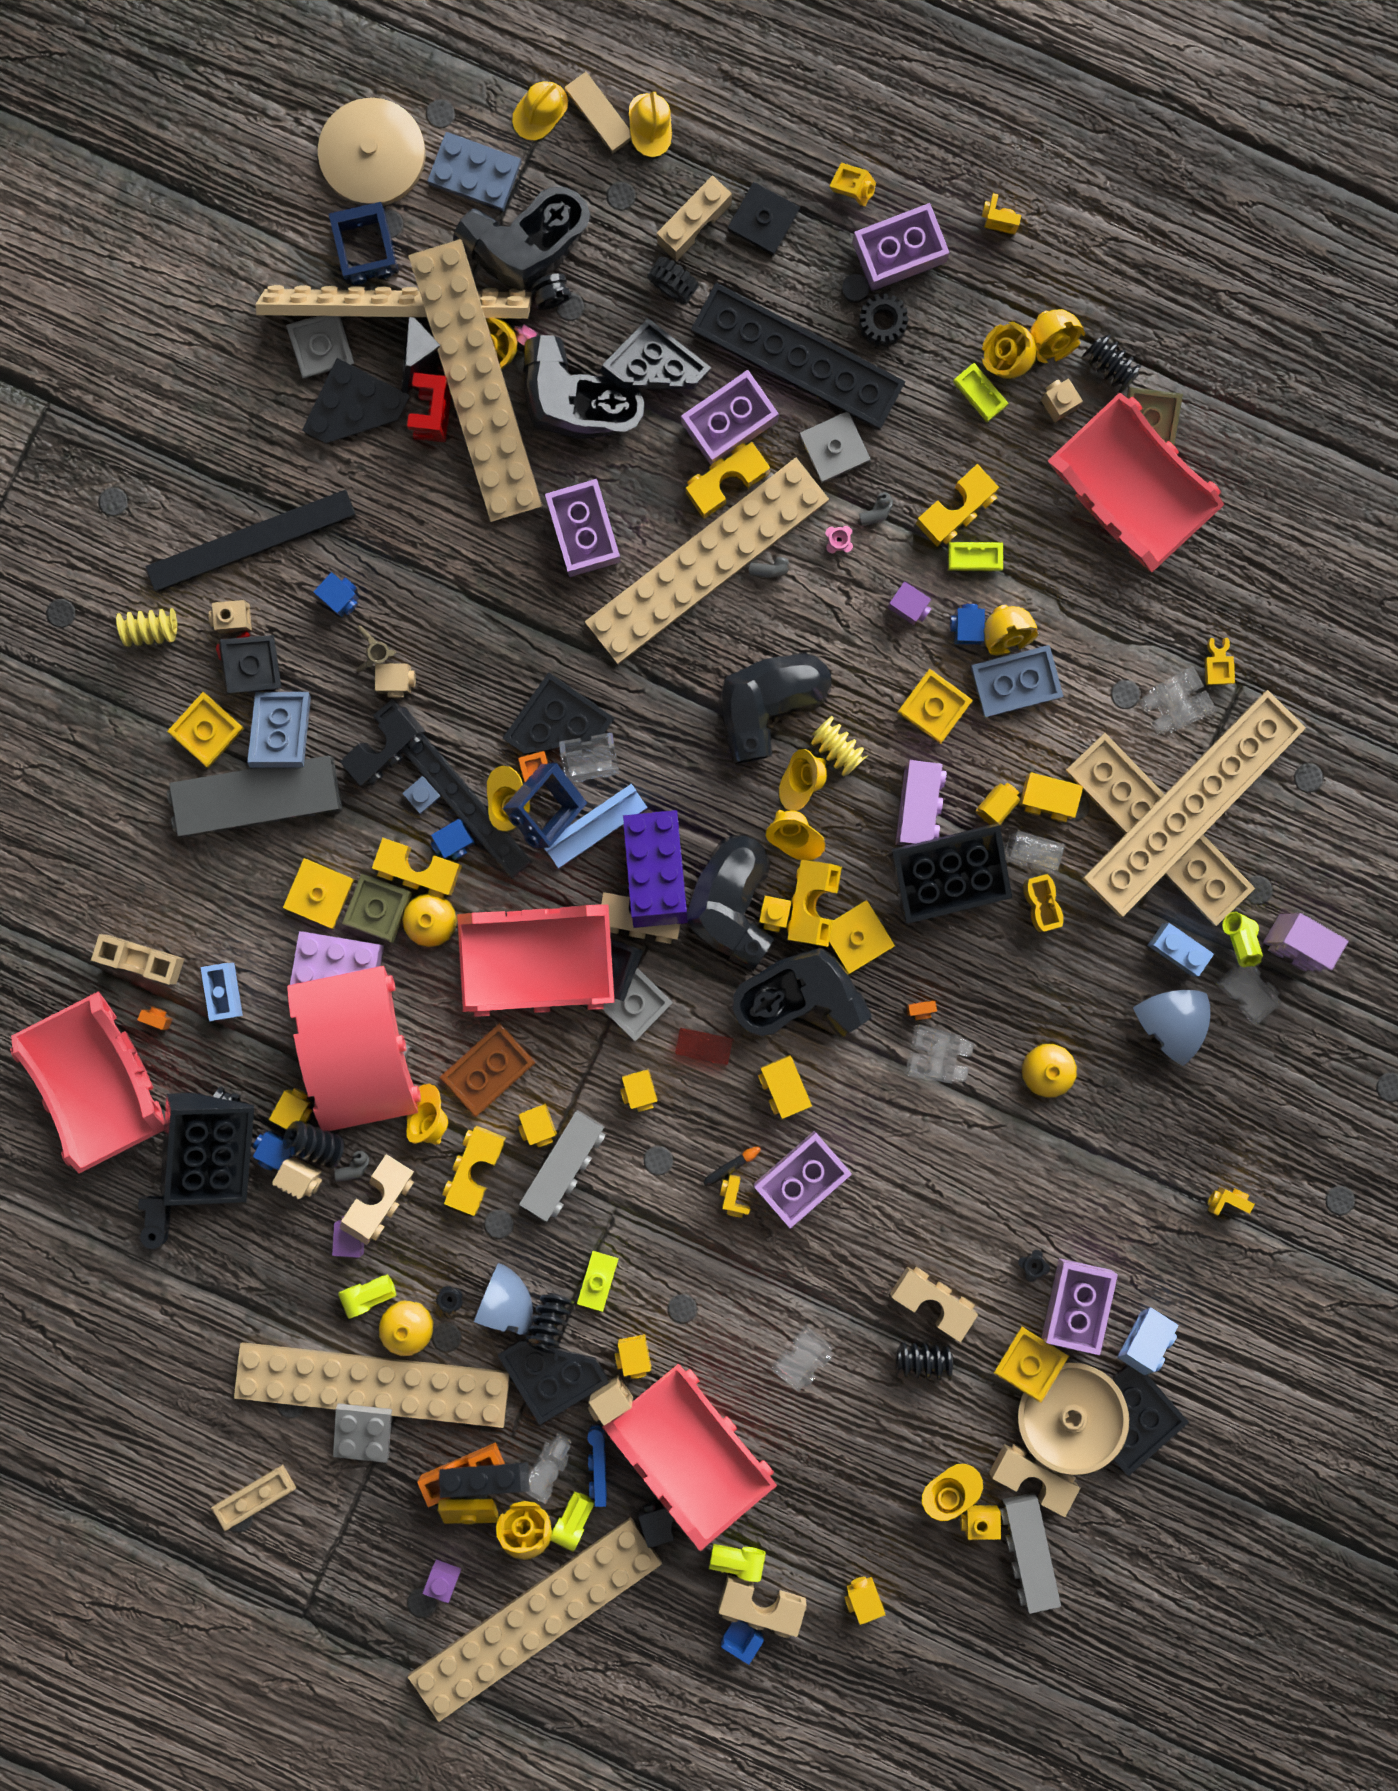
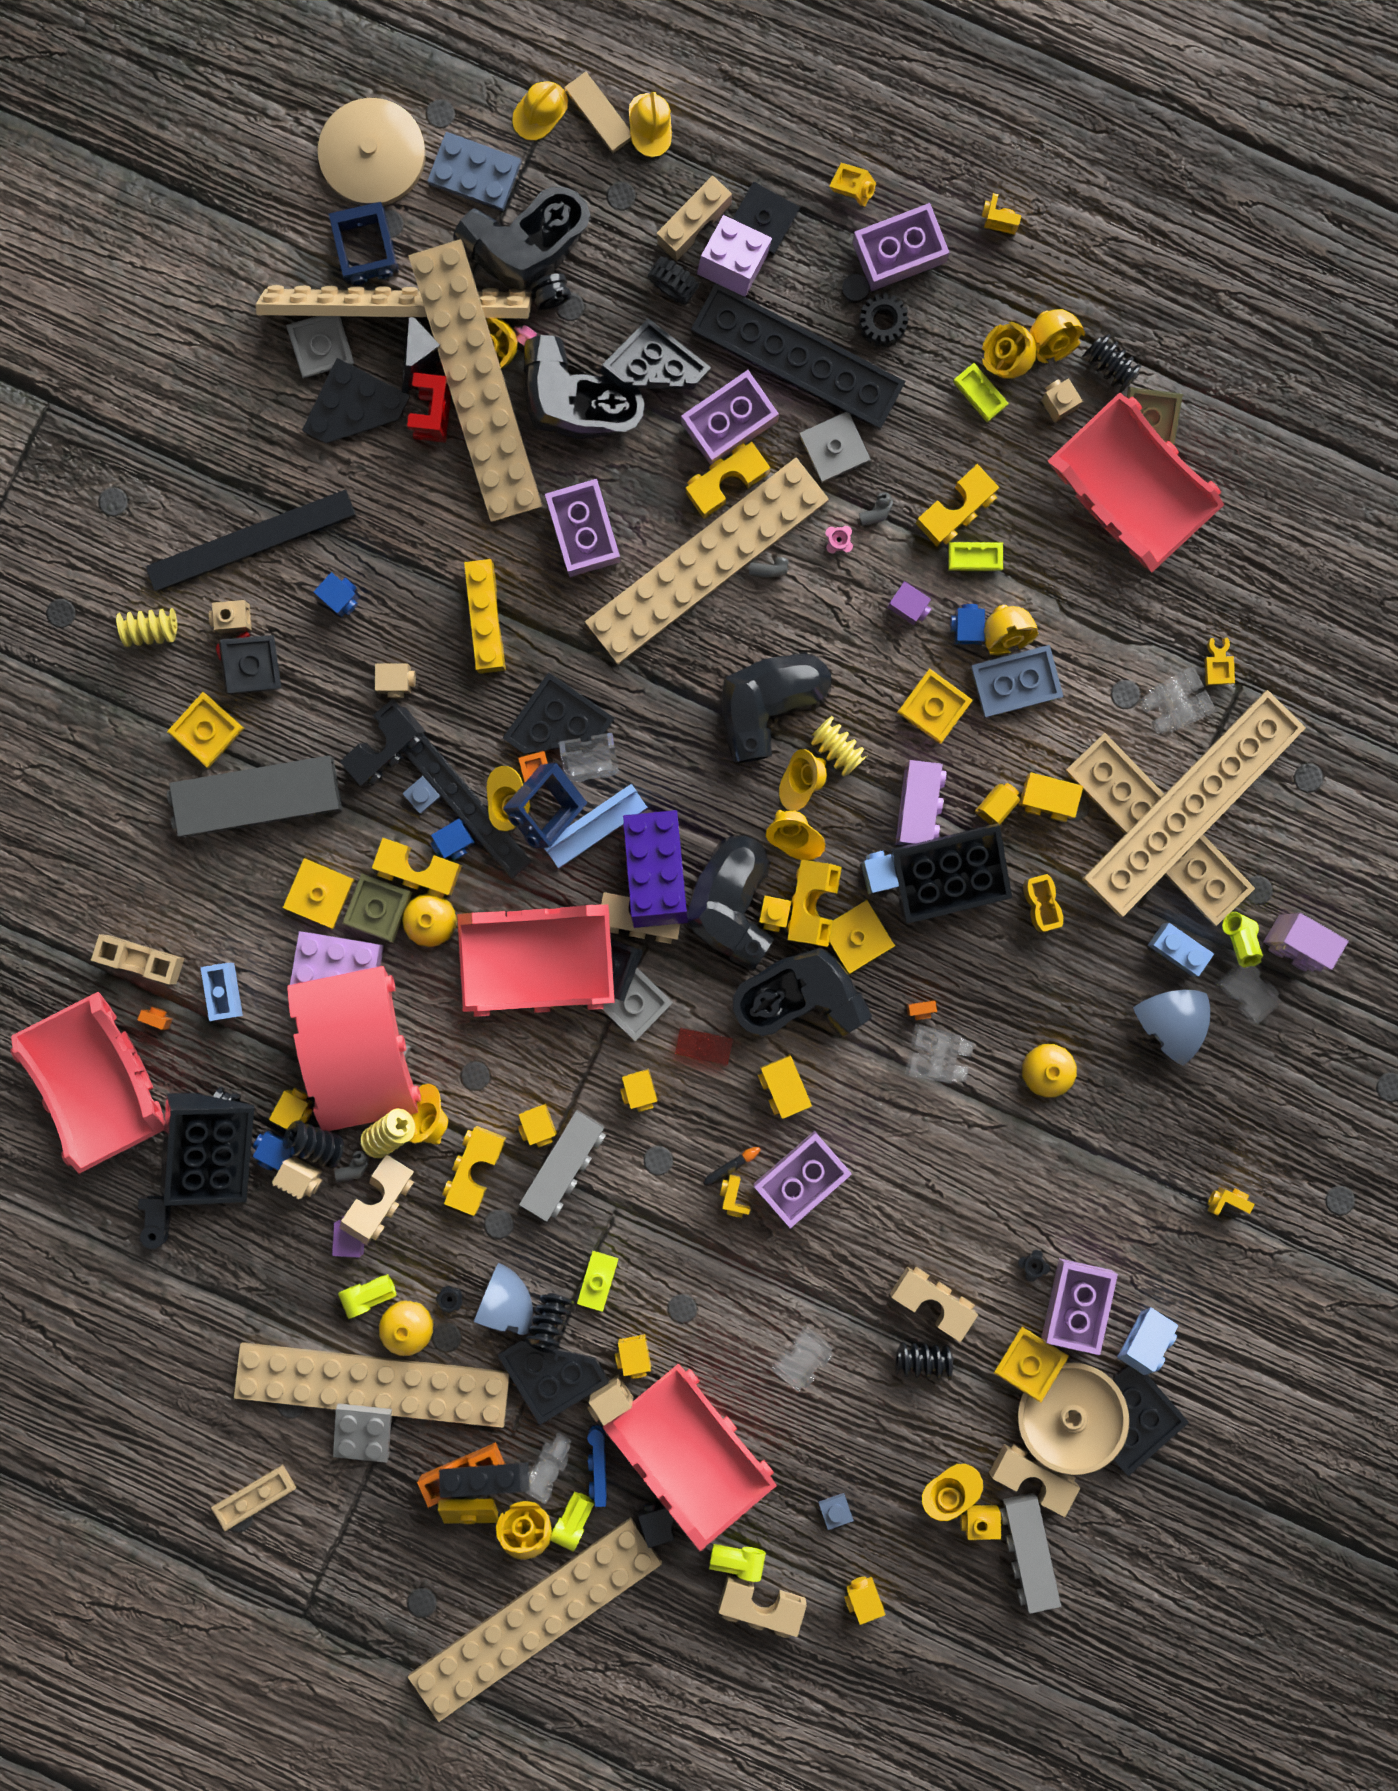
(279, 729): sand blue plate -> none
(375, 651): dark tan plant -> none
(388, 1133): none -> light yellow piece
(442, 1581): medium lavender brick -> none
(484, 616): none -> yellow arch
(487, 1069): dark orange tile -> none
(734, 255): none -> lavender brick
(742, 1641): blue panel -> none
(836, 1511): none -> sand blue plate
(879, 872): none -> light blue brick
(1040, 852): clear hips -> none

